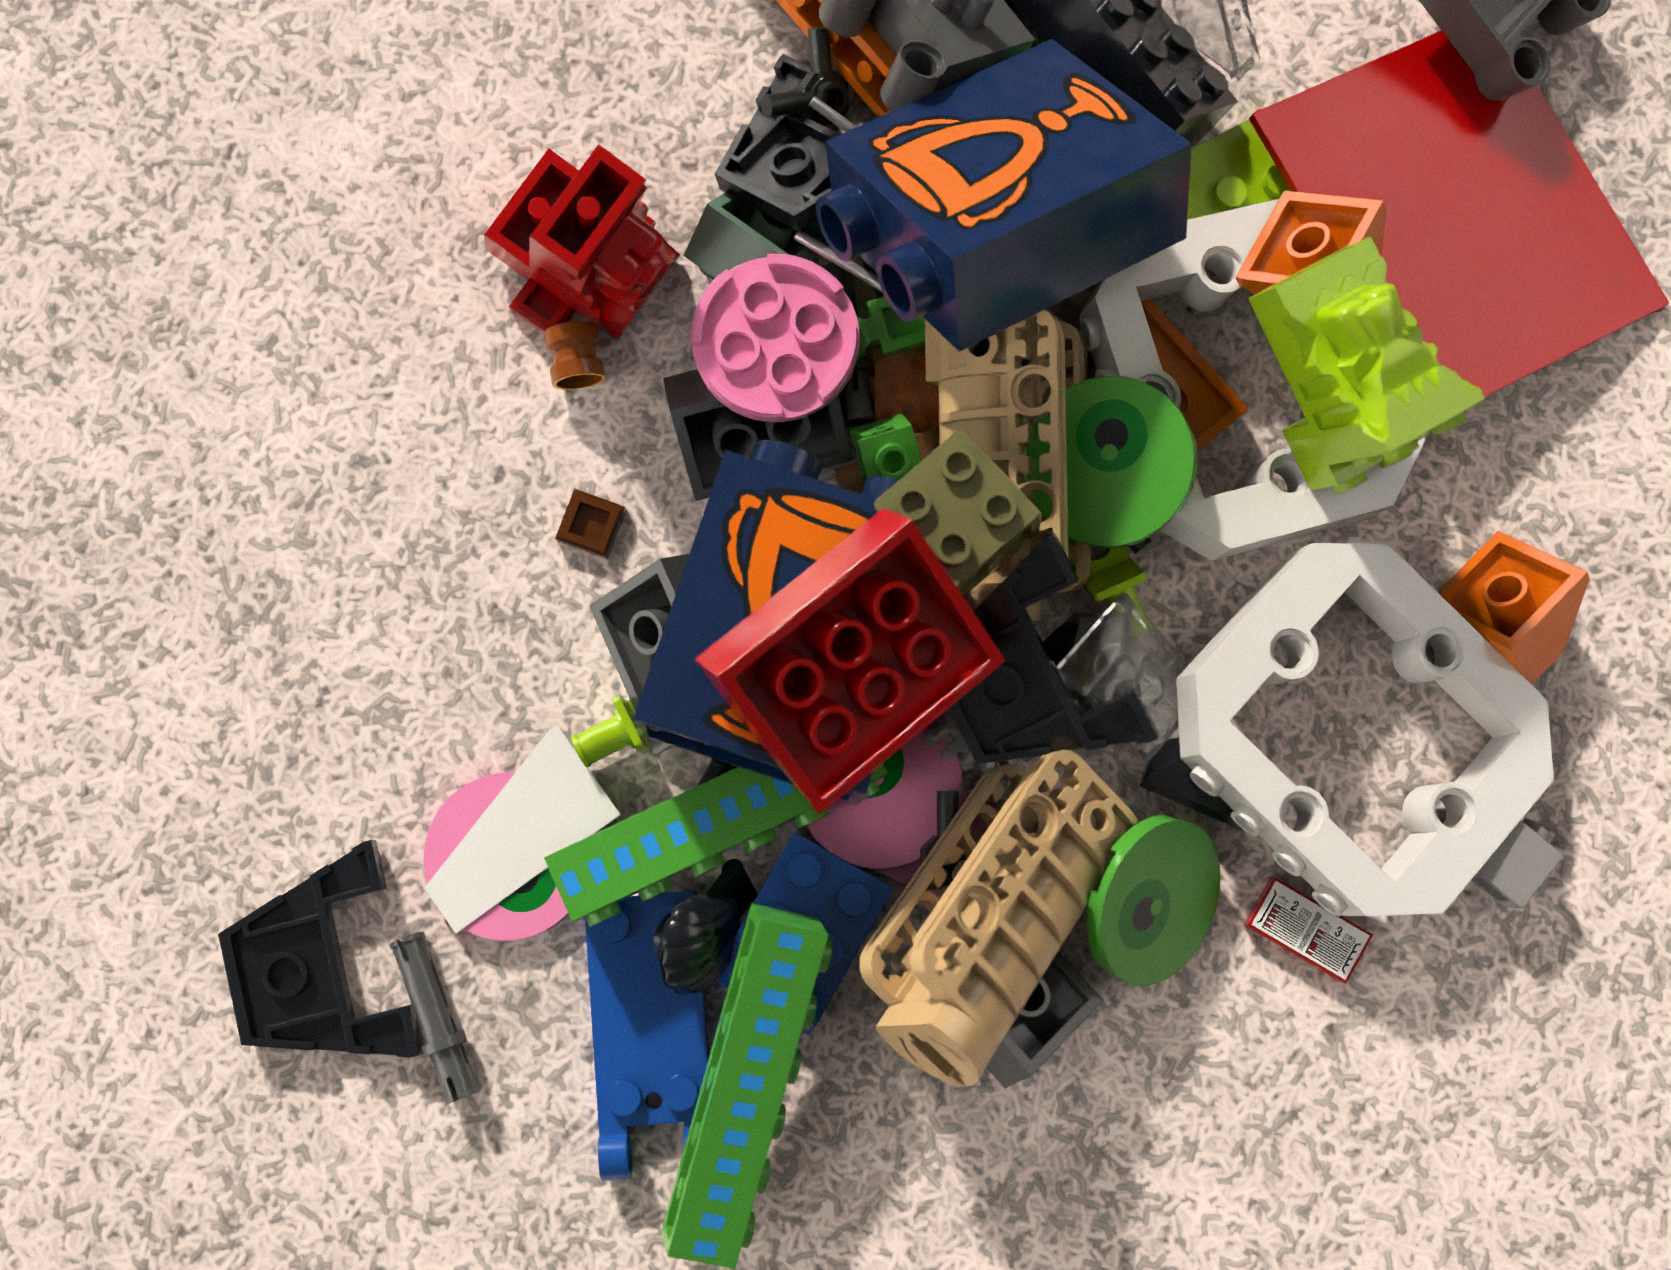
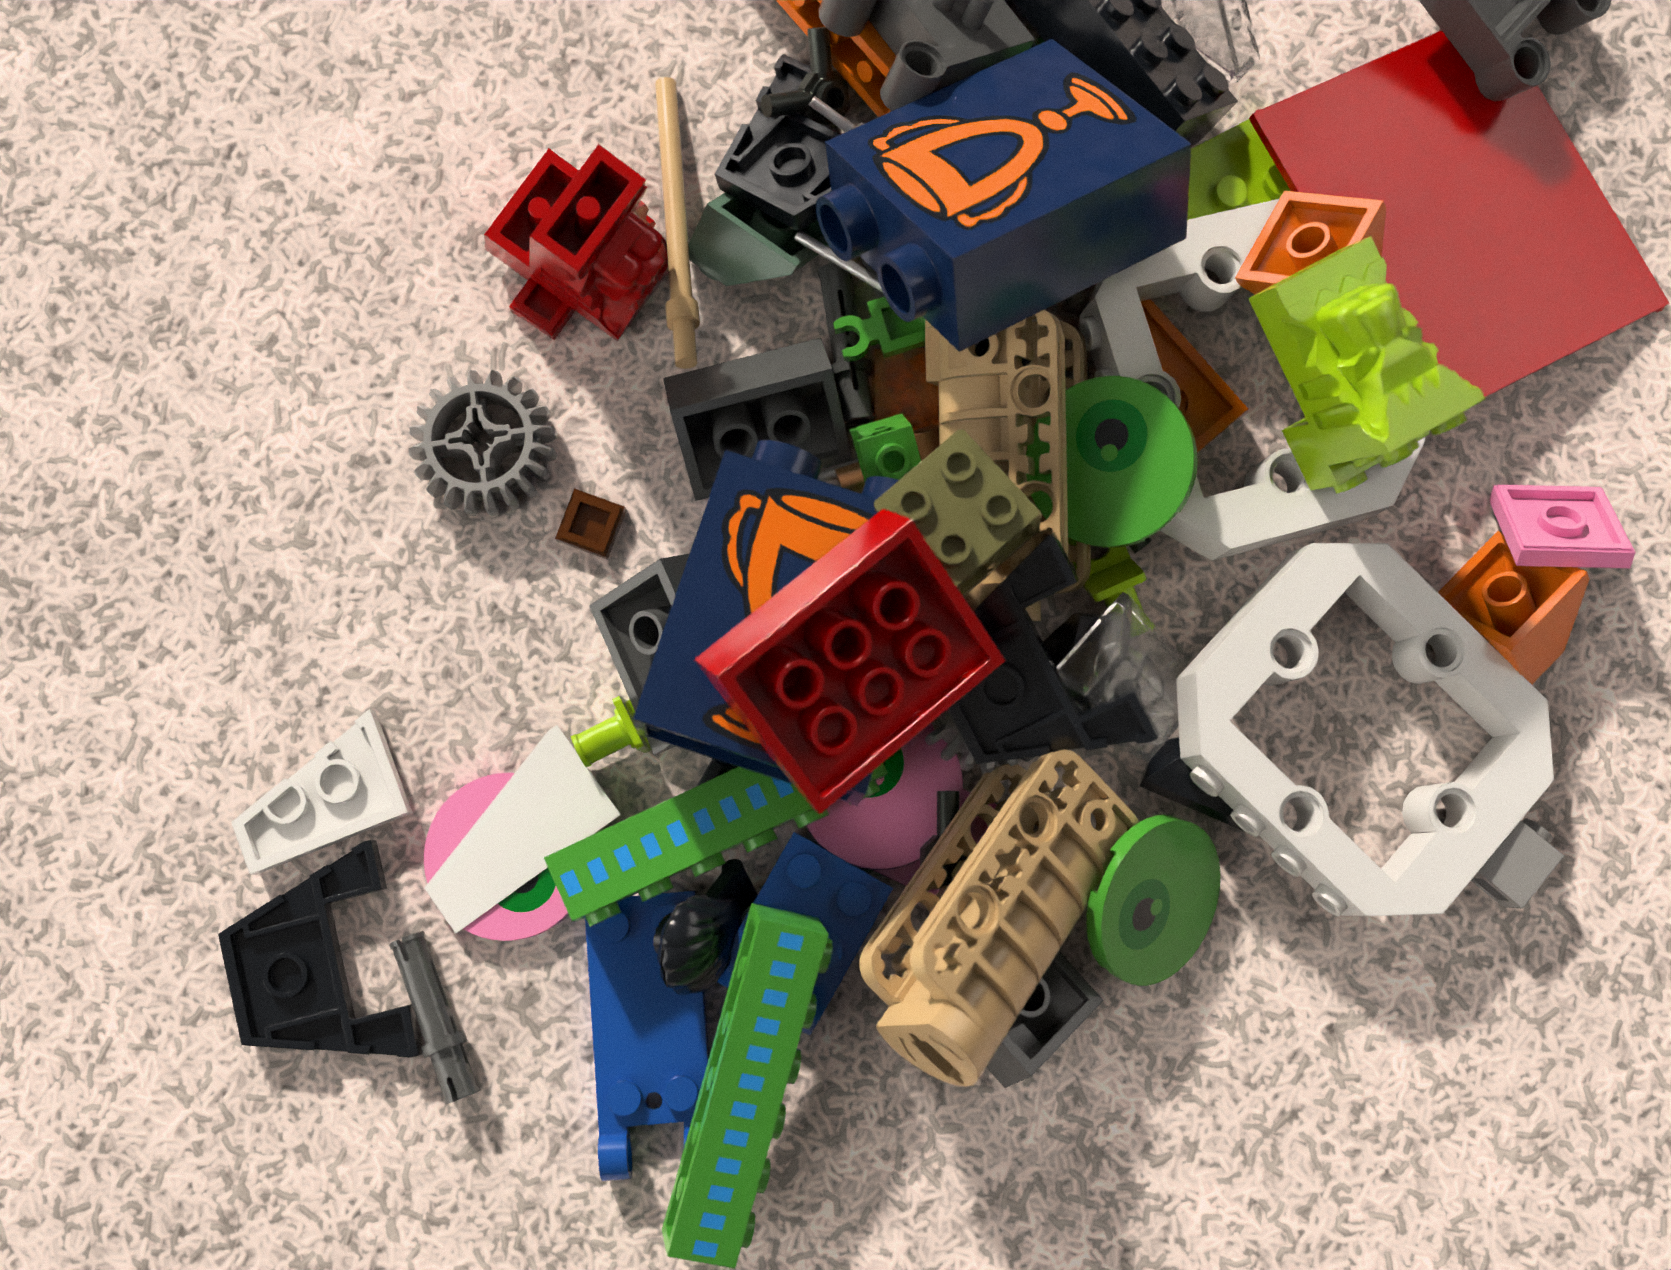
(330, 799): none -> white wing
(459, 444): none -> light grey gear
(574, 355): dark orange wheel -> none
(681, 309): none -> tan bar
(775, 338): bright pink tile -> none
(1308, 930): tile -> none
(1561, 526): none -> bright pink tile

